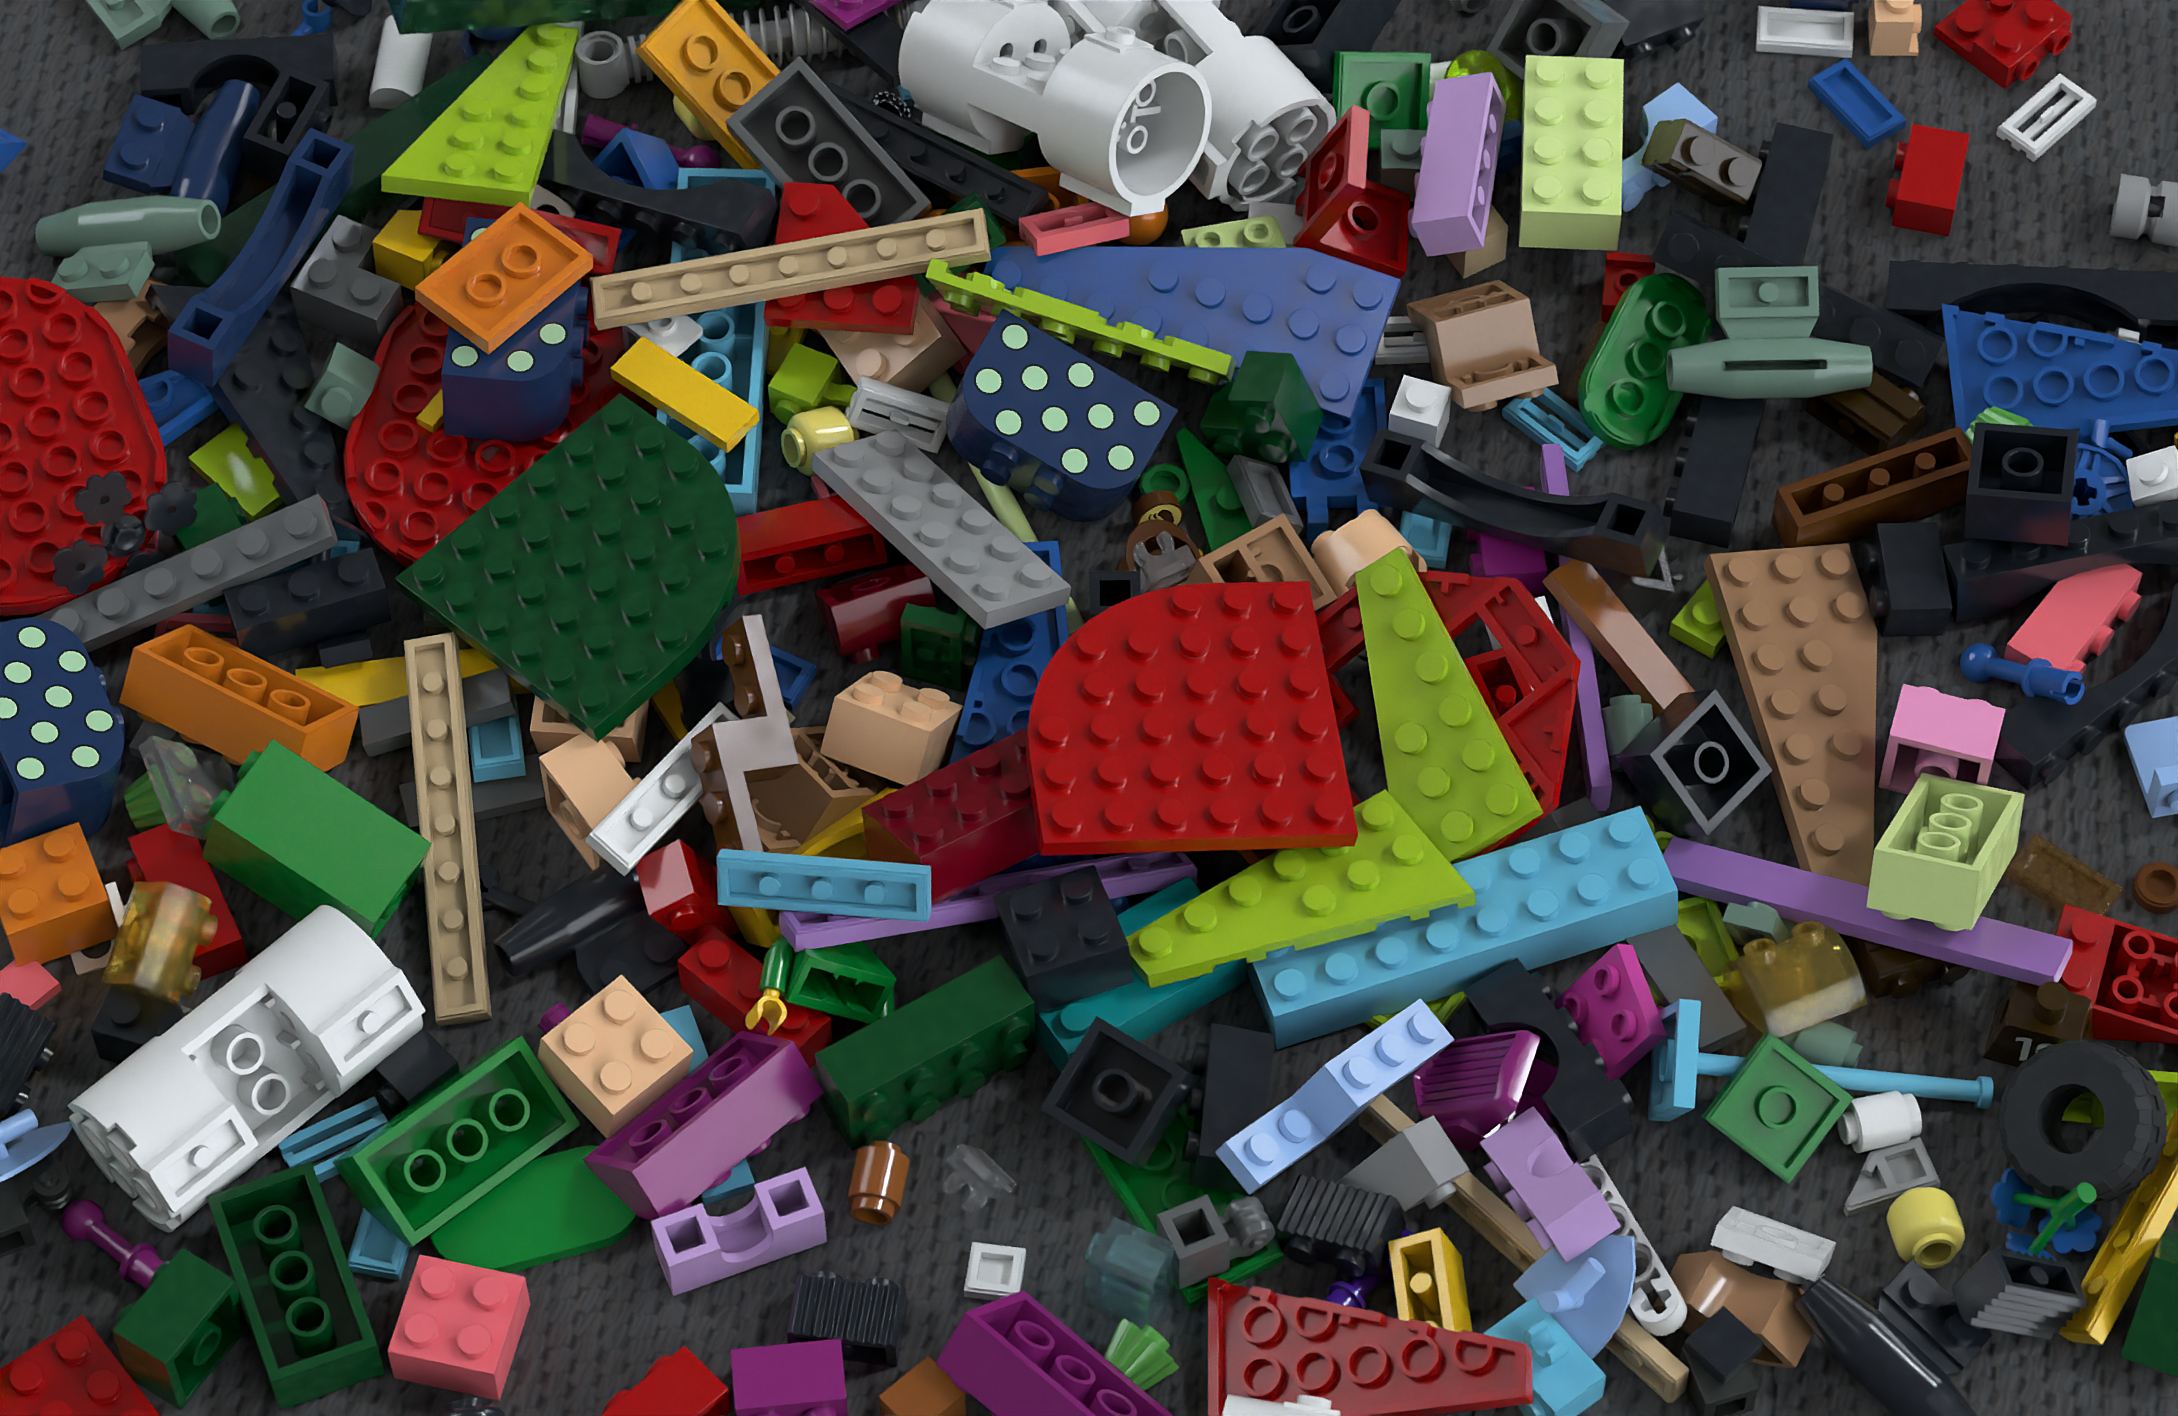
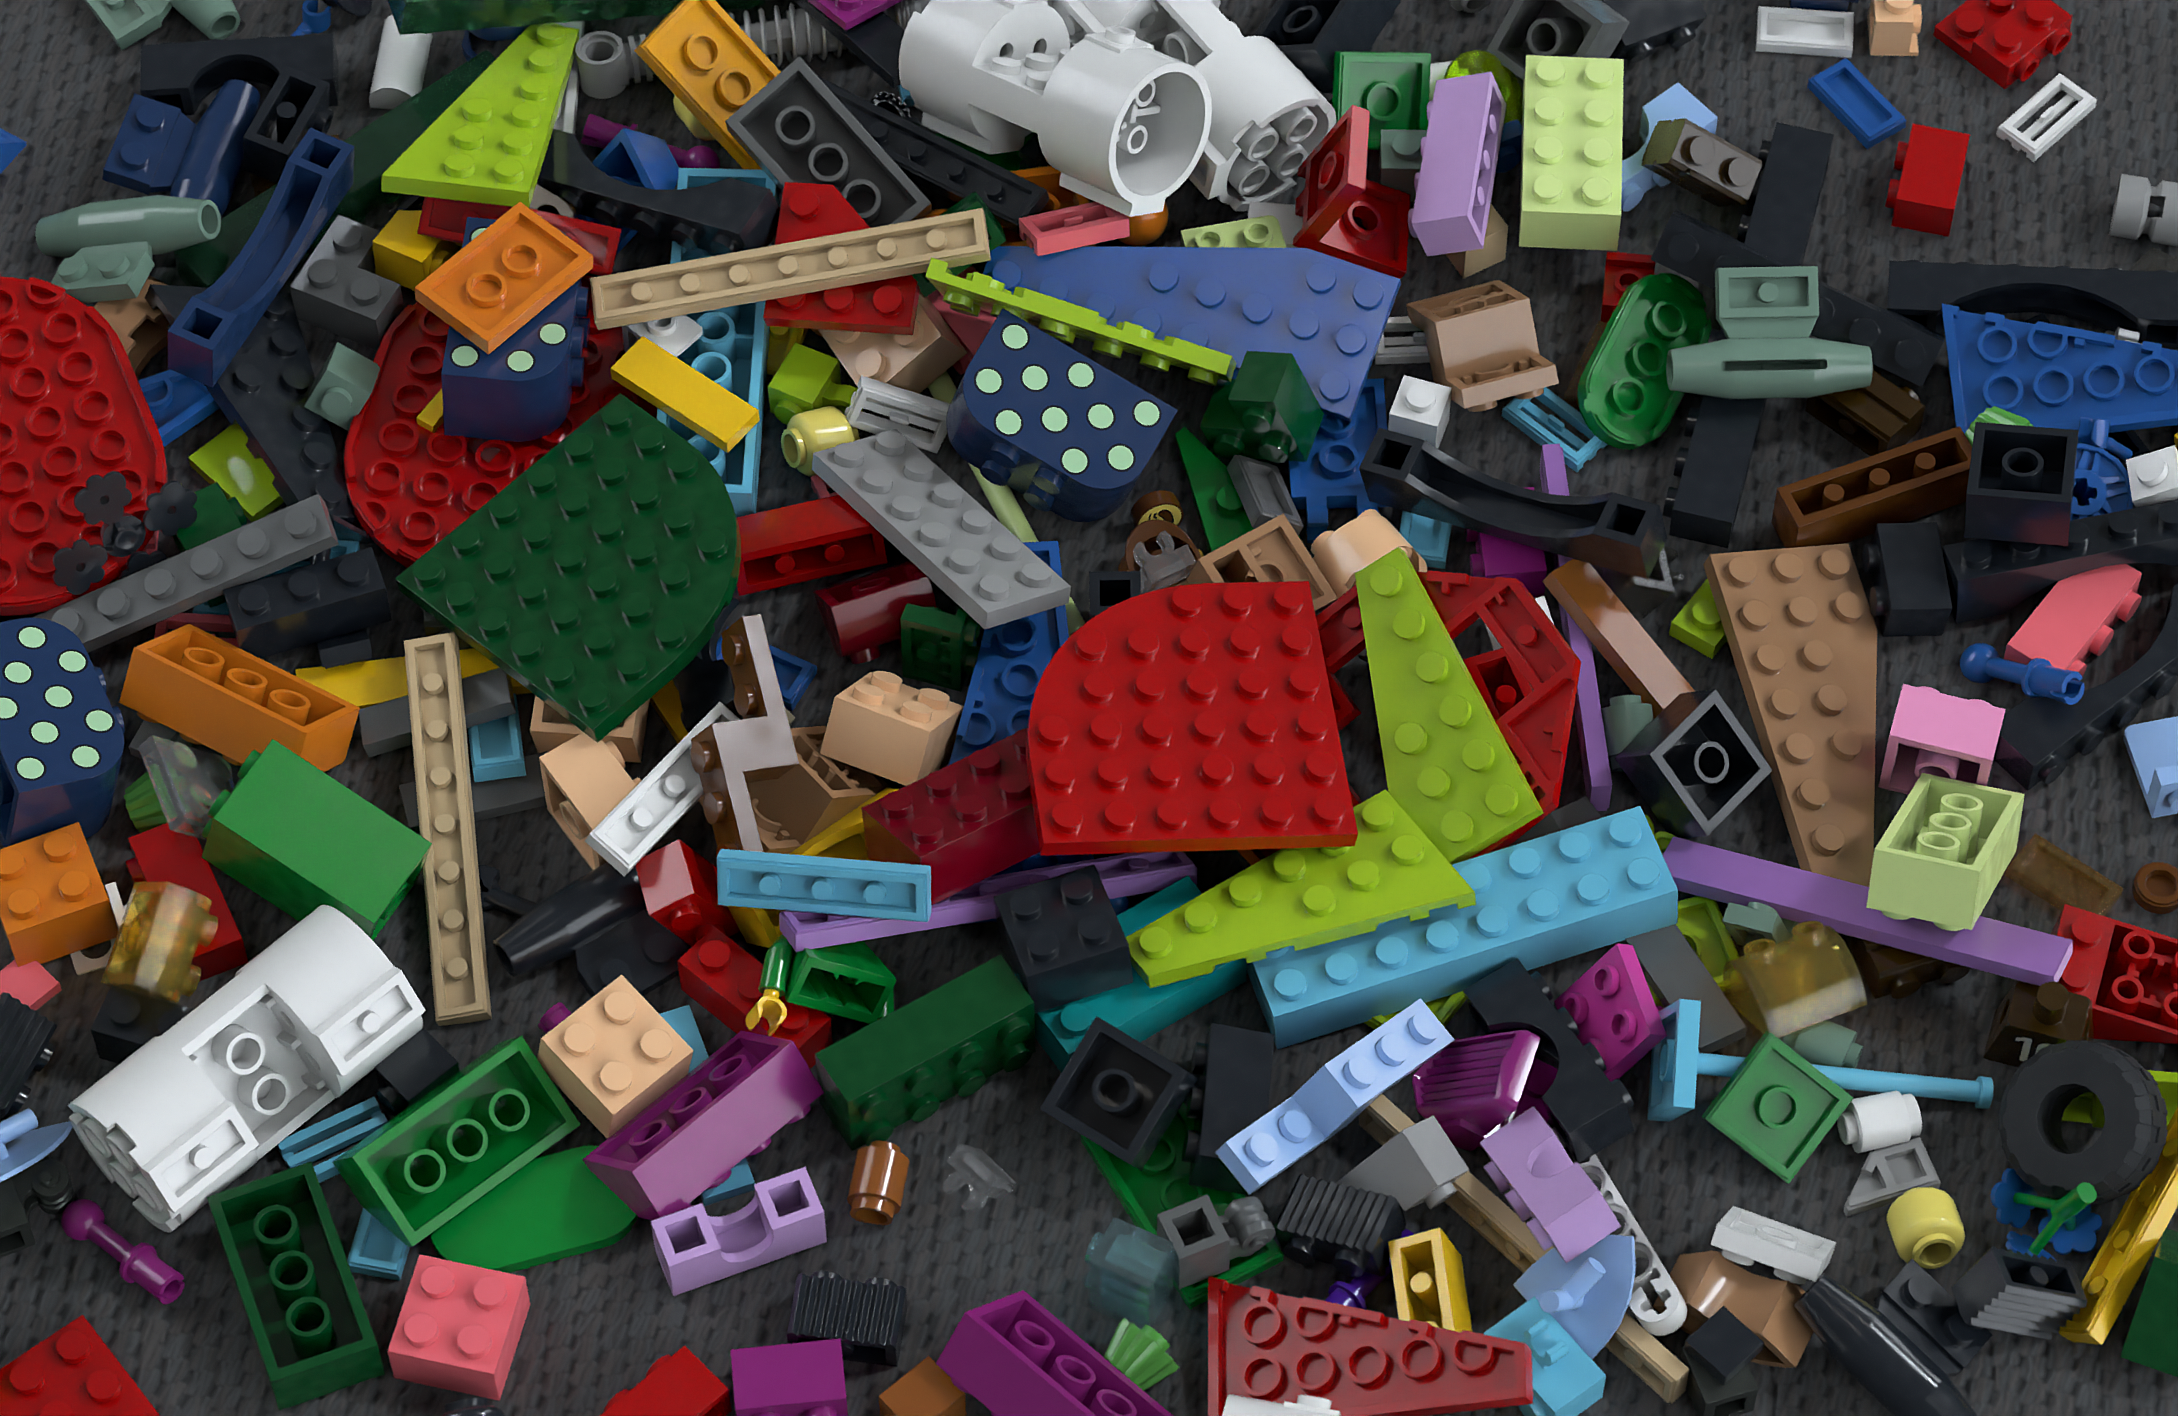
(180, 1327): dark green brick -> none
(994, 1271): white tile -> none
(1166, 478): green tile -> none

